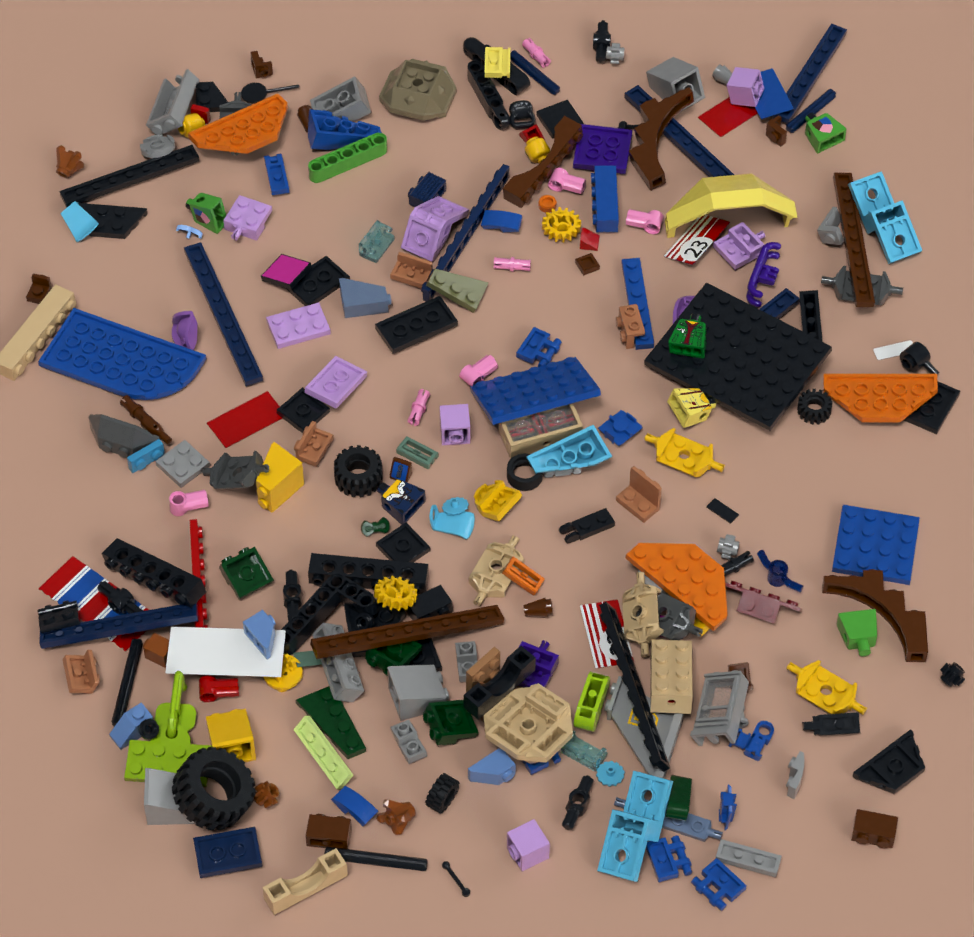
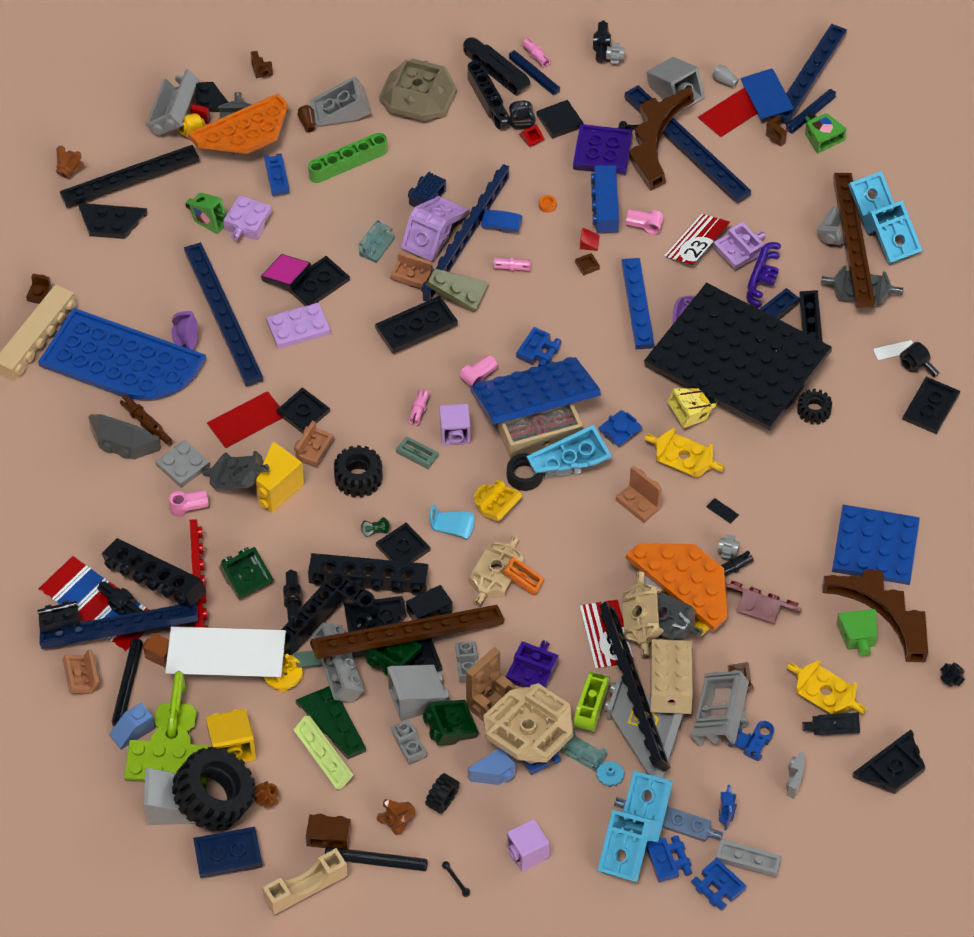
(79, 221): medium azure piece -> none
(145, 456): dark azure plate -> none
(153, 726): black plate -> none
(157, 146): light grey tile -> none
(189, 229): light blue piece -> none
(213, 688): red piece -> none
(256, 92): black piece -> none
(261, 632): medium blue slope -> none
(332, 132): blue wedge -> none
(335, 382): lavender plate -> none
(352, 802): blue slope -> none
(363, 298): sand blue slope -> none
(395, 593): yellow gear -> none
(400, 469): slope -> none
(401, 499): dark blue torso -> none
(455, 506): medium azure piece -> none
(497, 62): light yellow plate -> none
(514, 671): black arch -> none
(523, 186): reddish brown arch -> none
(537, 149): yellow head -> none
(539, 608): reddish brown cone -> none
(561, 224): yellow gear -> none
(562, 180): bright pink piece -> none
(576, 810): black axle -> none
(587, 526): black hinge -> none
(630, 324): nougat bracket -> none
(679, 798): dark green beam -> none
(689, 337): green torso -> none
(727, 193): light yellow panel -> none
(745, 86): lavender head -> none
(776, 567): clear blue piece -> none
(874, 828): reddish brown brick -> none
(880, 395): orange plate -> none

